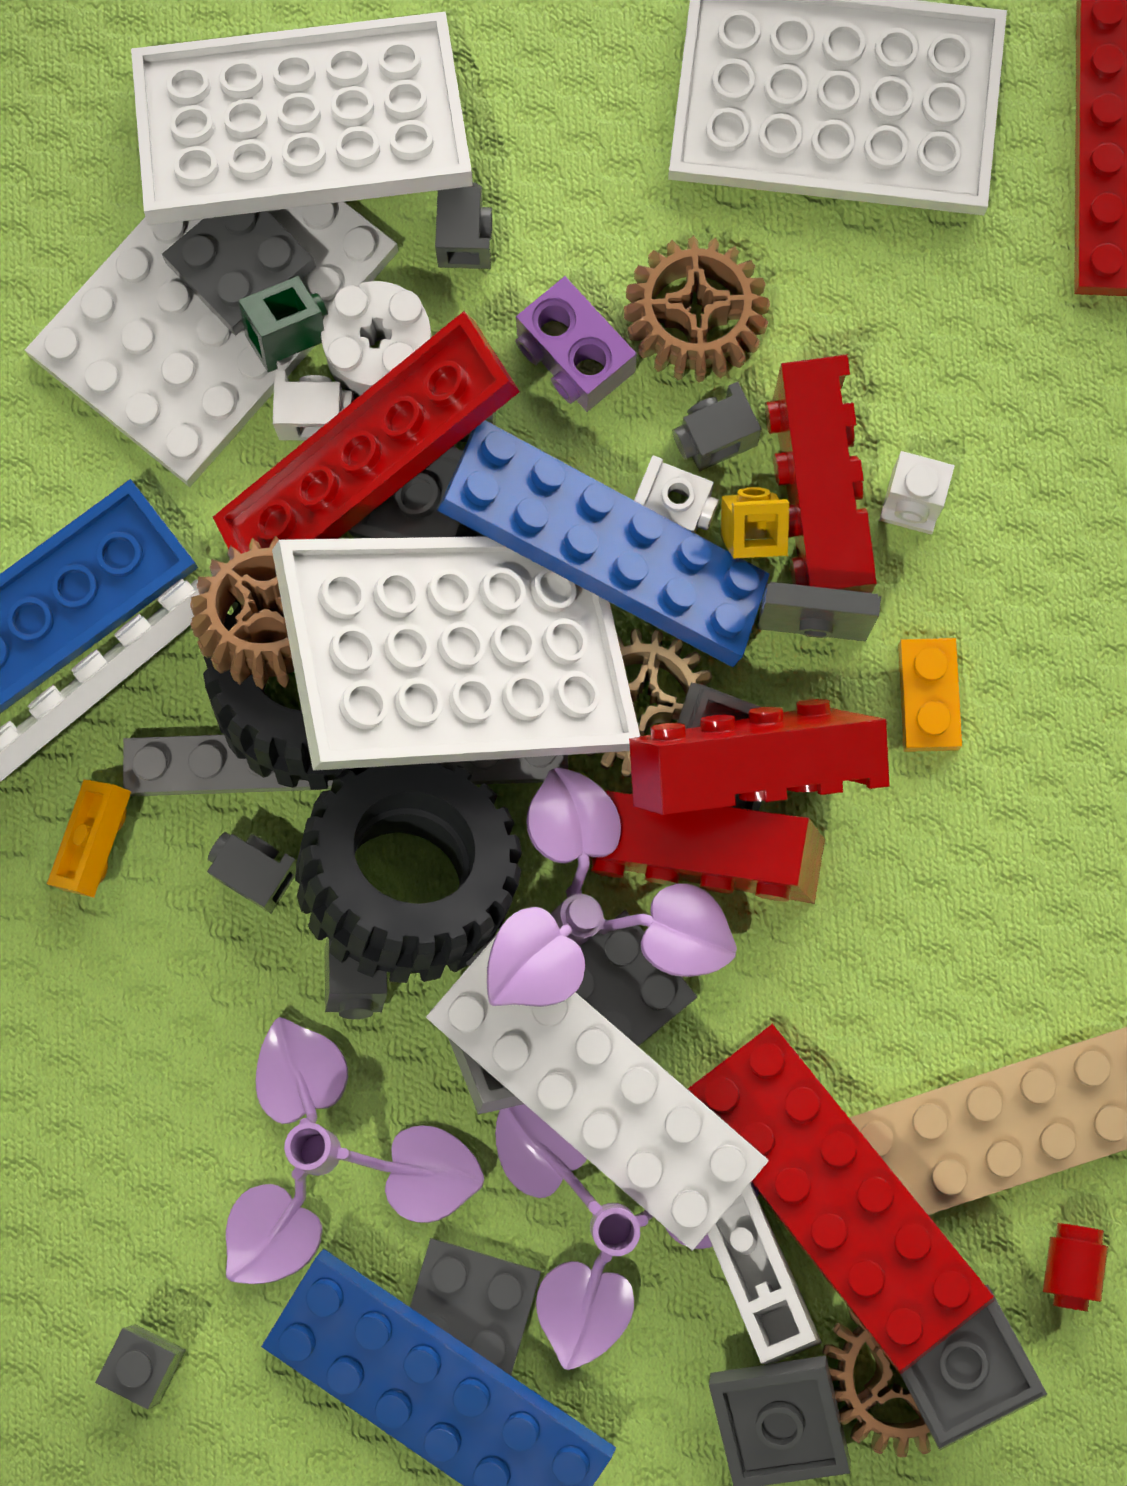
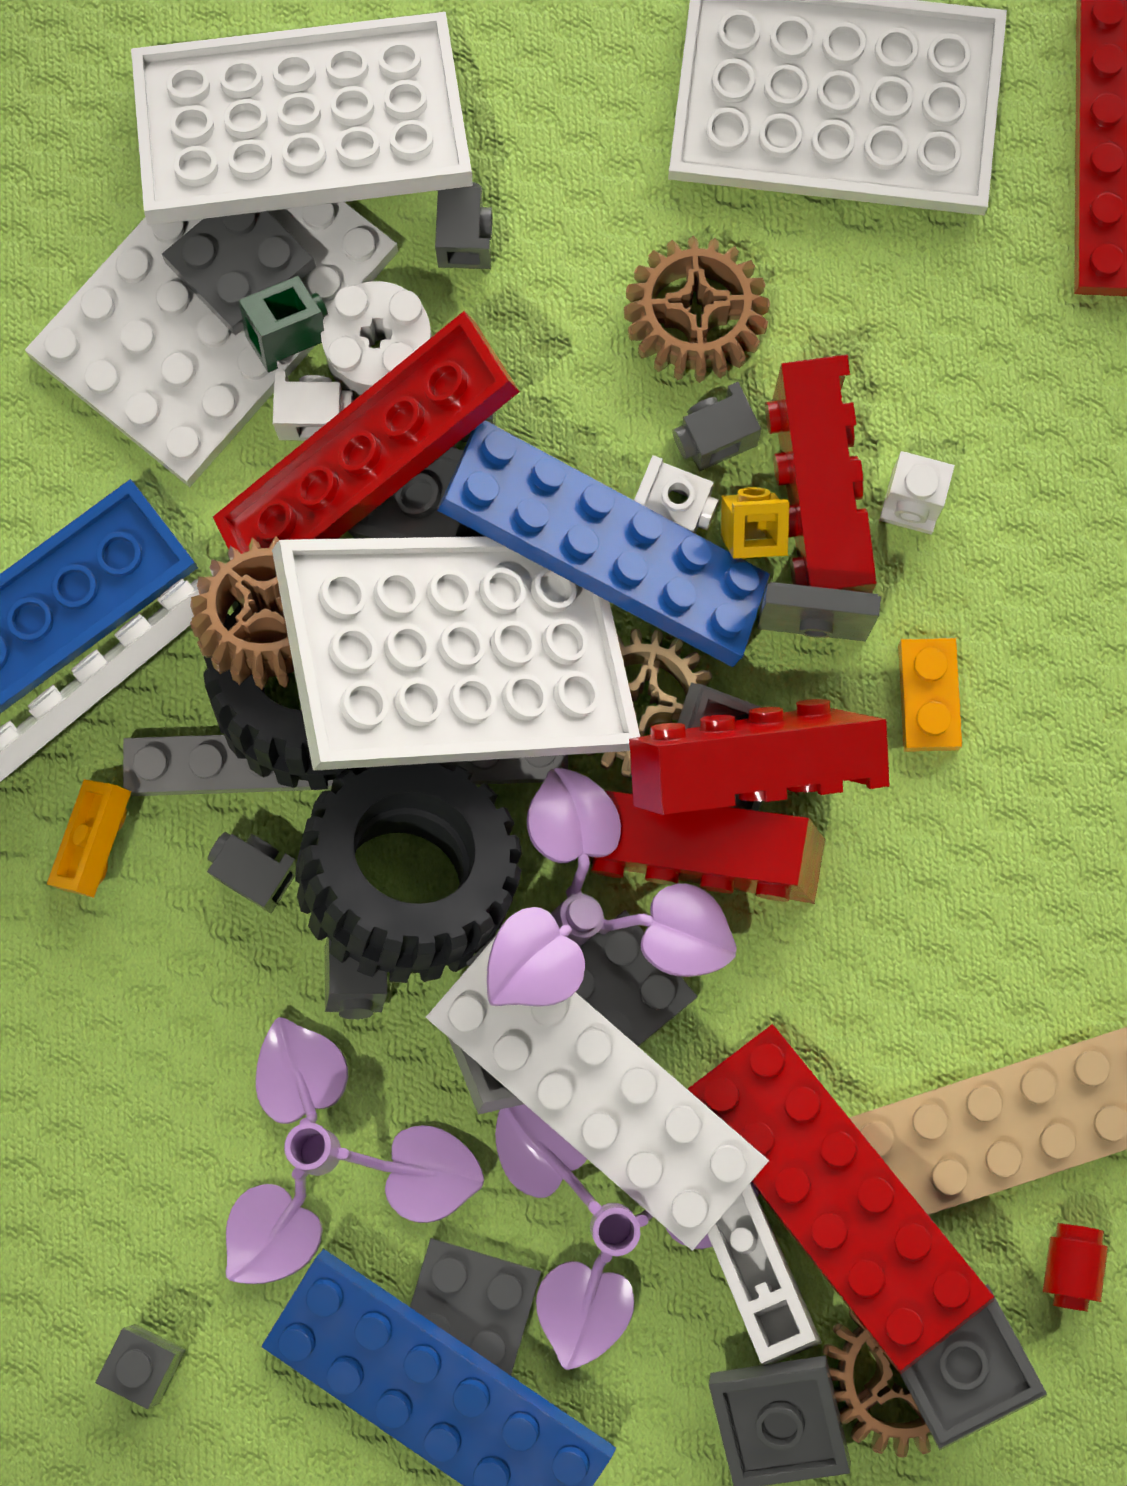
(586, 338): medium lavender brick -> none

